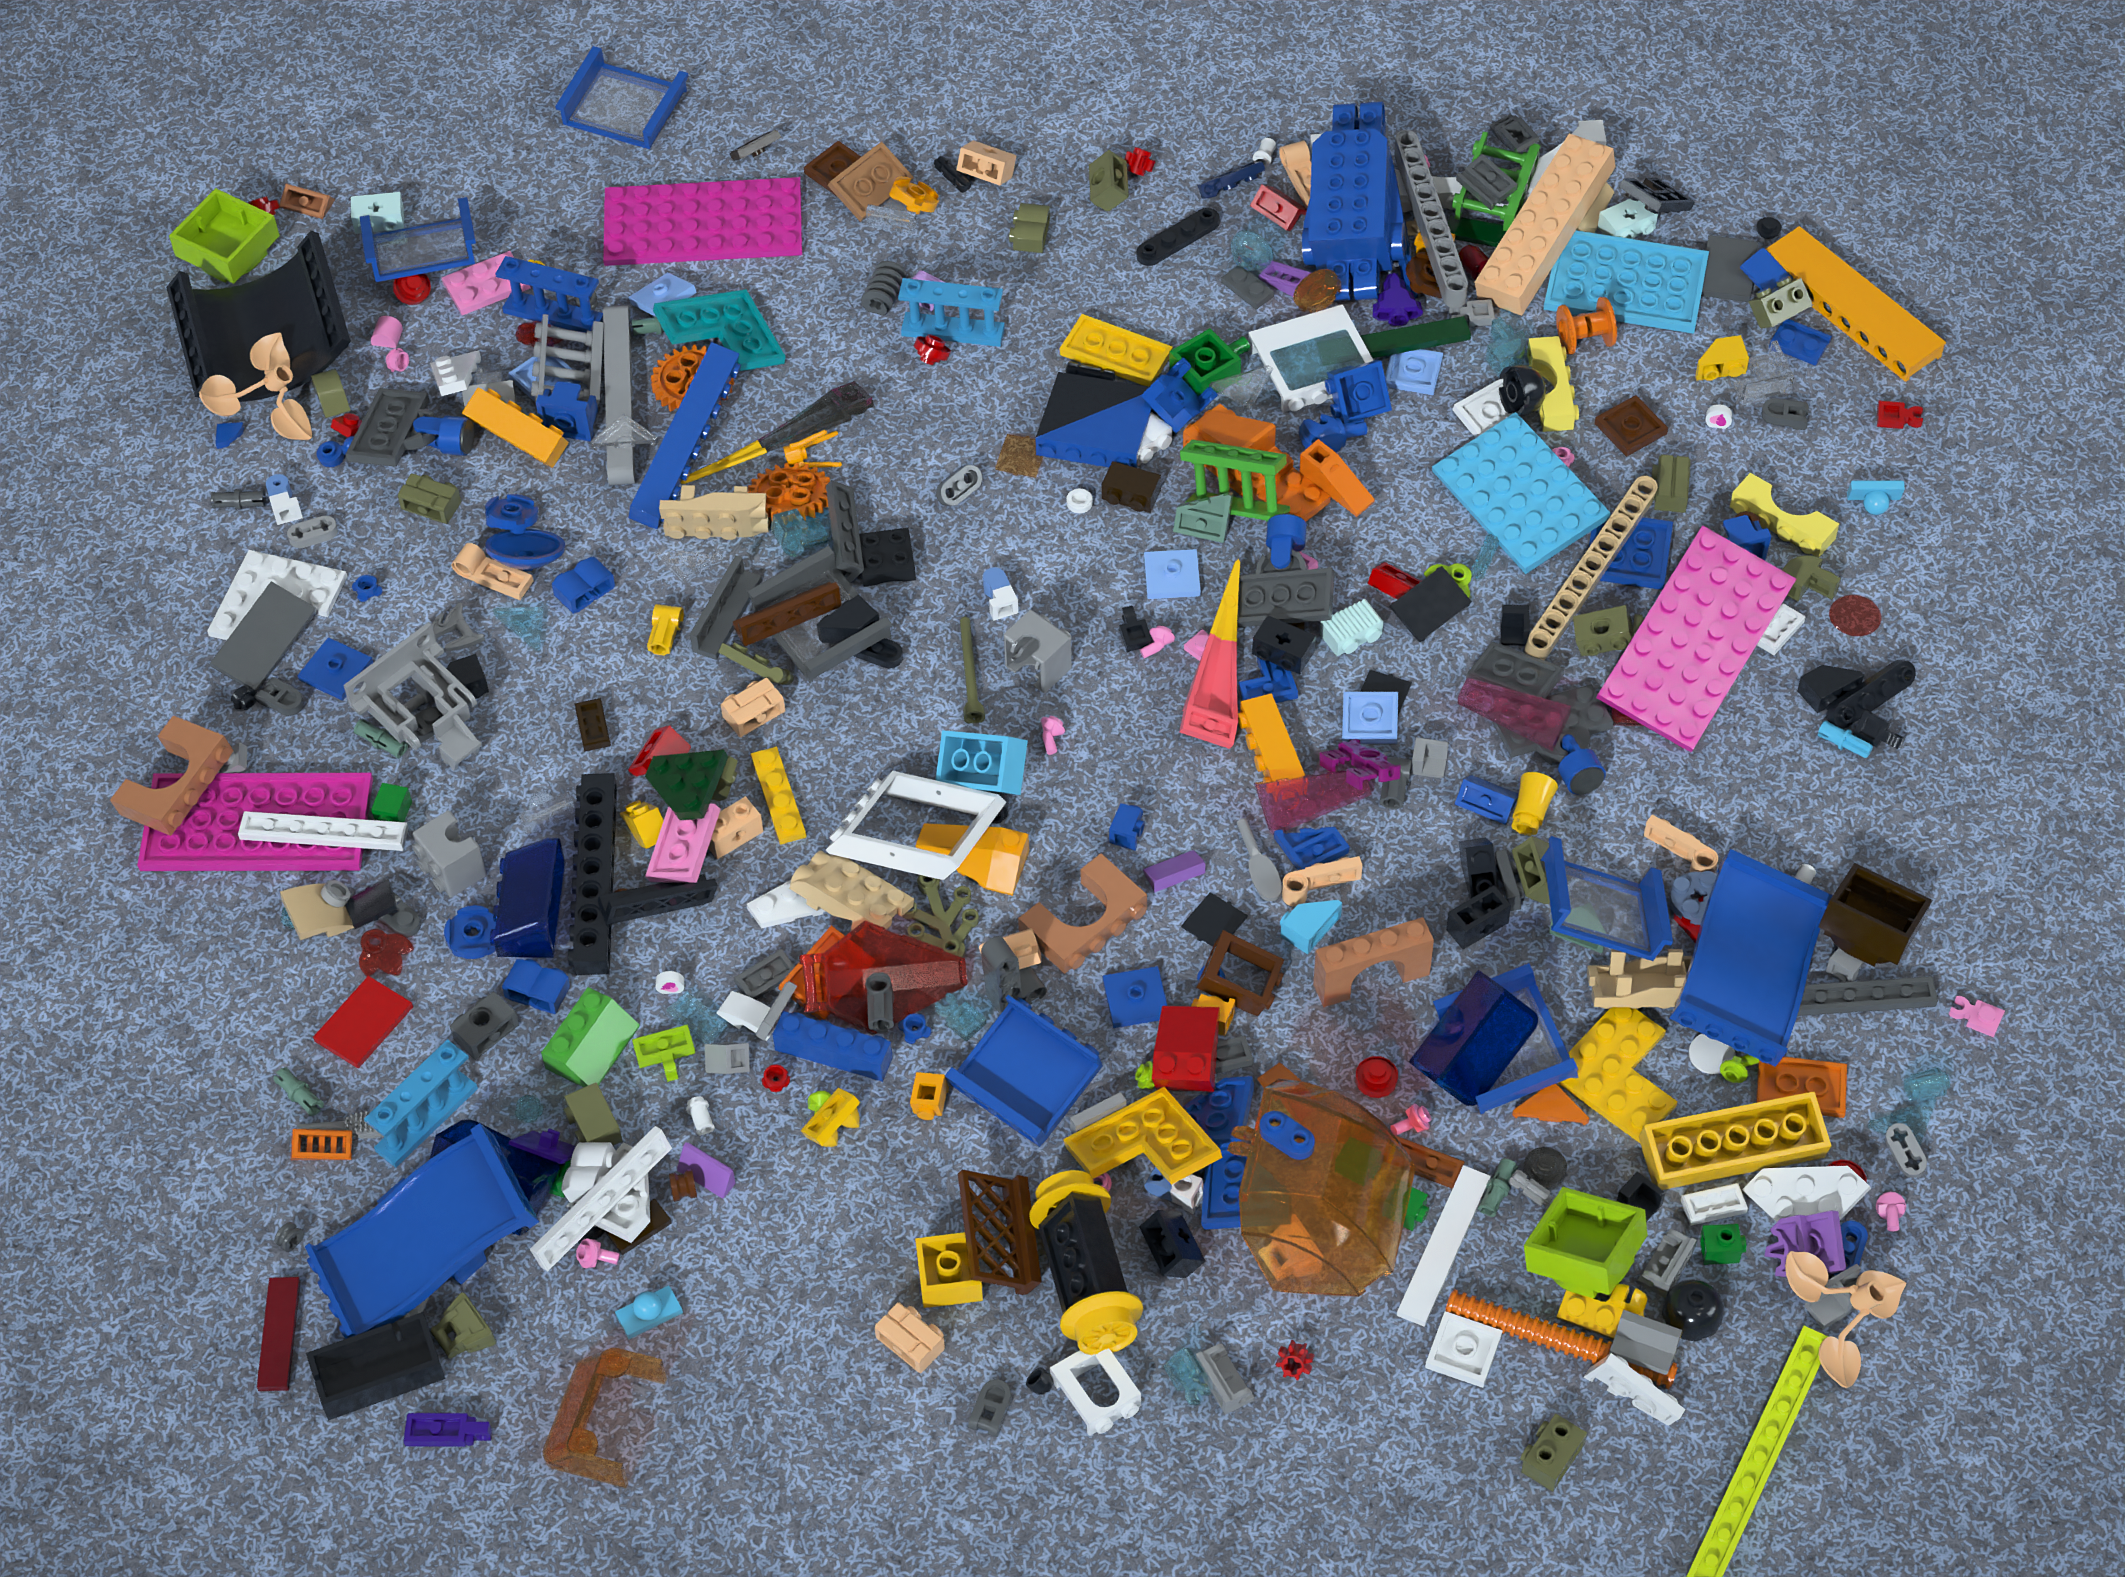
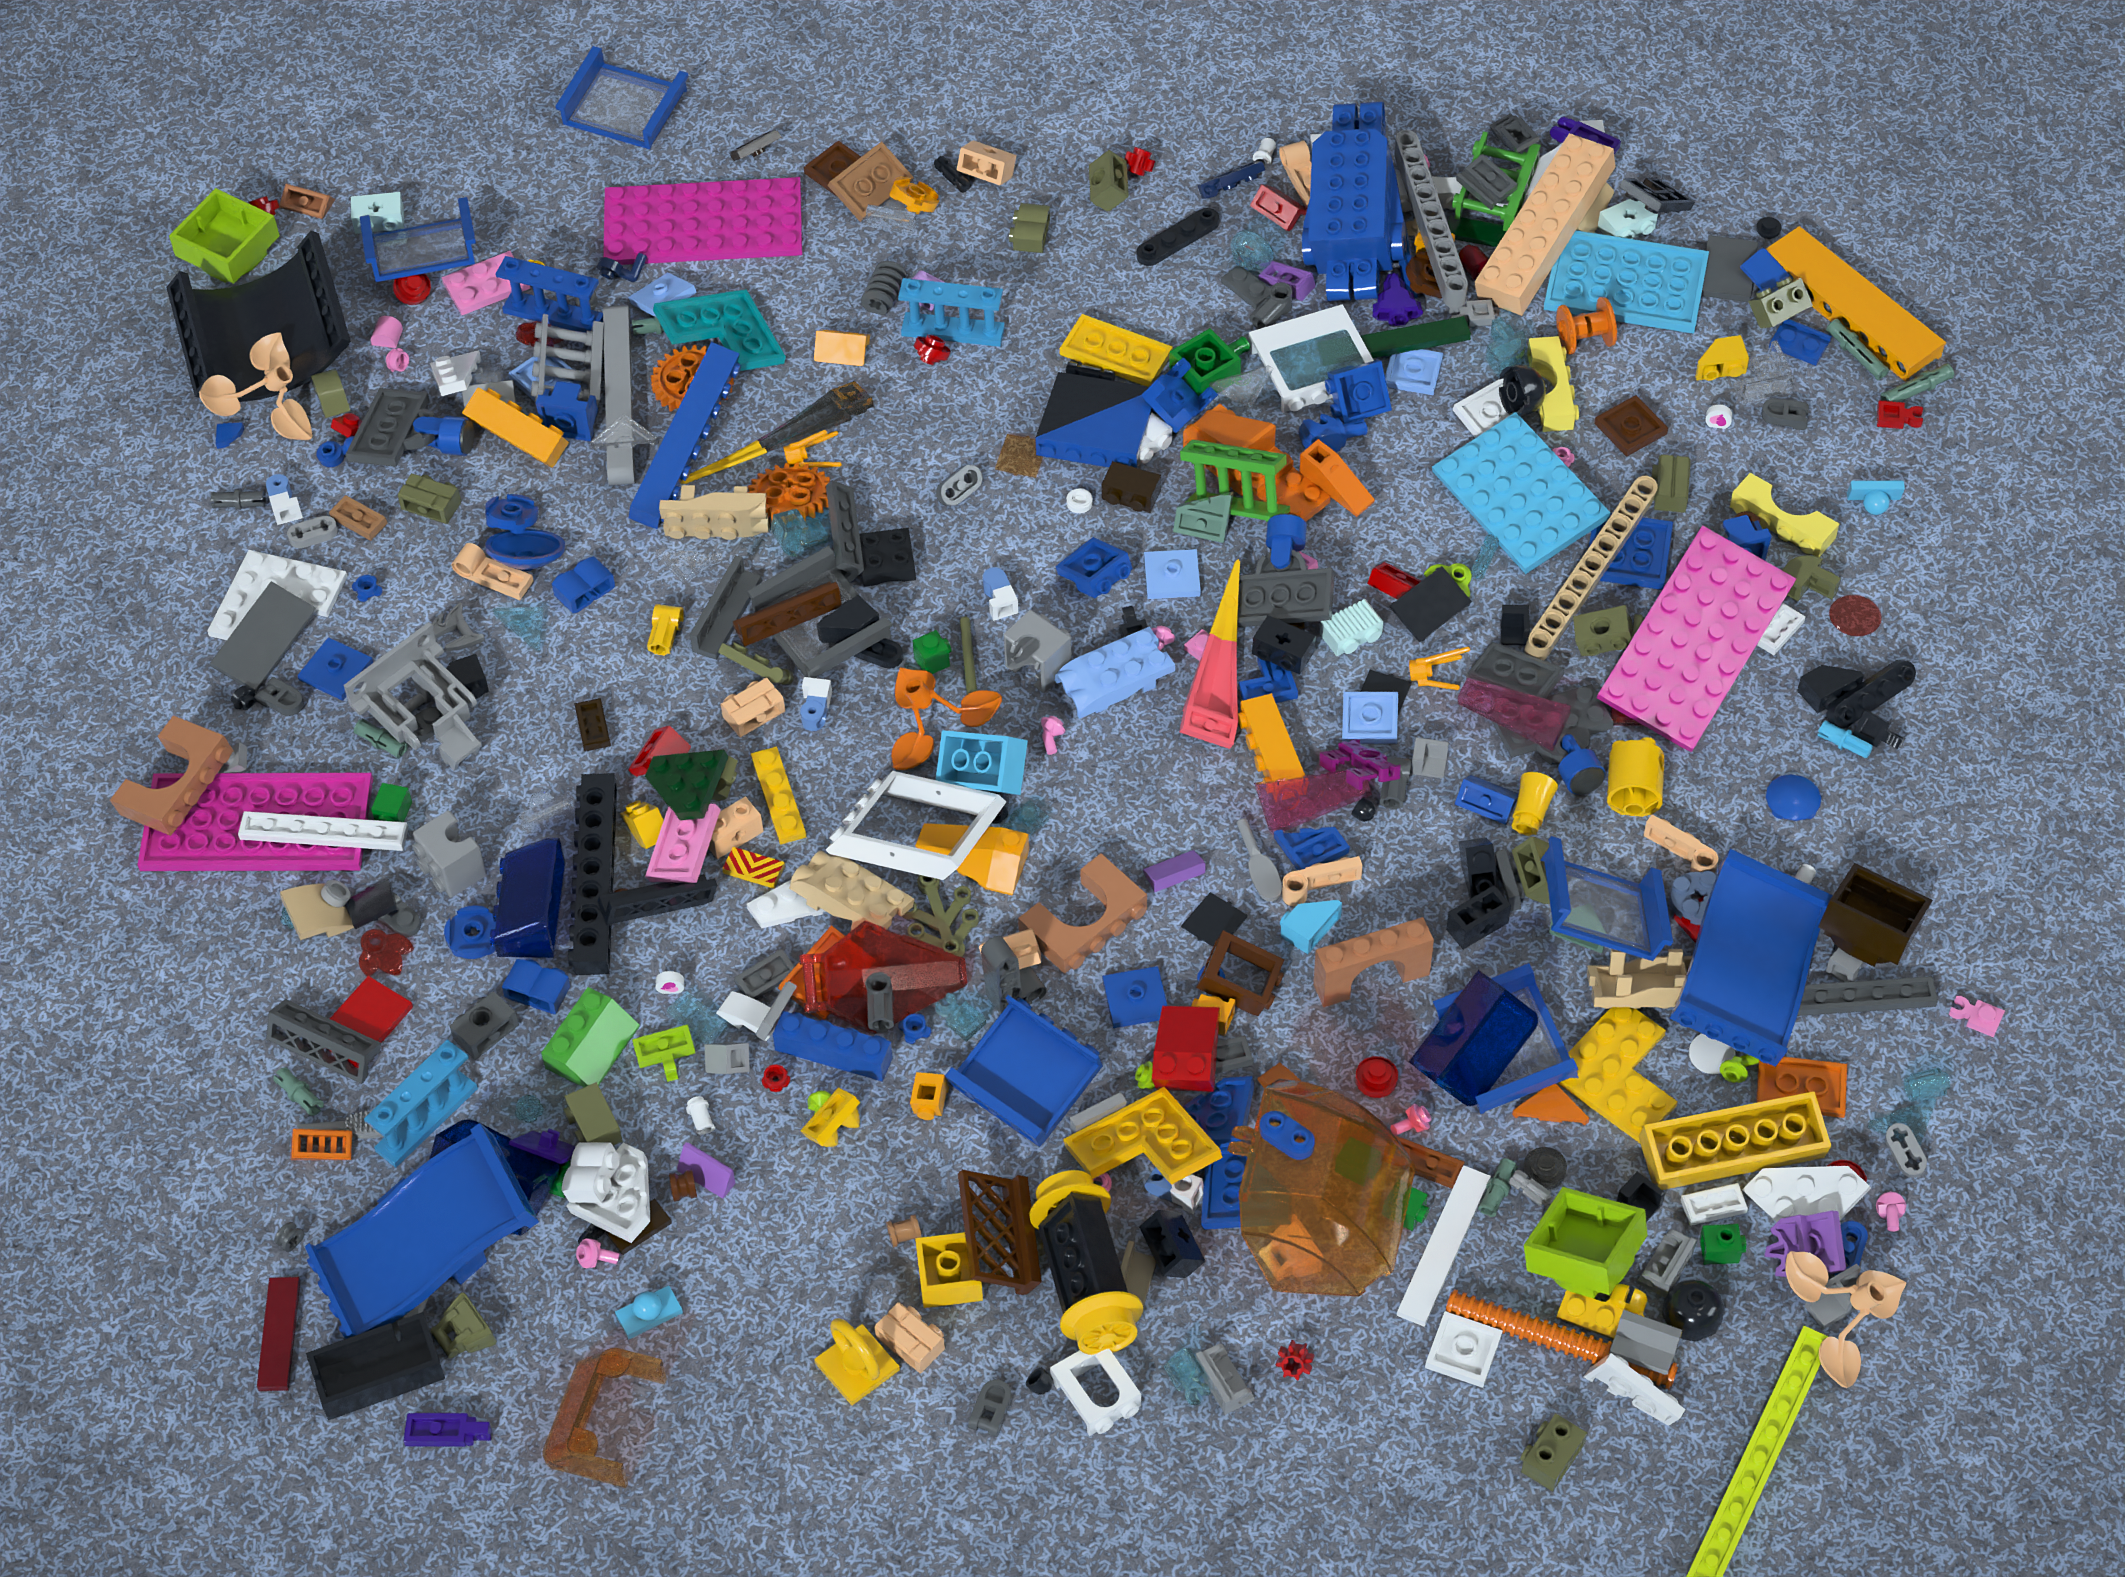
(321, 1034): none -> dark grey fence
(358, 517): none -> medium nougat plate
(601, 1198): white tile -> none
(611, 268): none -> dark blue plate
(753, 867): none -> tile
(818, 697): none -> leg
(841, 347): none -> light orange panel
(855, 1361): none -> yellow tile
(903, 1230): none -> medium nougat bush
(915, 691): none -> orange plant
(932, 652): none -> green brick
(1027, 819): none -> clear light blue plate
(1095, 567): none -> blue plate
(1114, 672): none -> light blue piece
(1126, 826): blue brick -> none
(1137, 1271): none -> dark tan panel
(1275, 305): none -> dark grey piece
(1317, 290): clear orange tile -> none
(1364, 810): none -> black hinge
(1422, 668): none -> light orange plant
(1582, 130): none -> dark purple hinge
(1635, 777): none -> yellow cylinder
(1793, 798): none -> blue dish
(1838, 330): none -> sand green pin
(1926, 381): none -> sand green pin

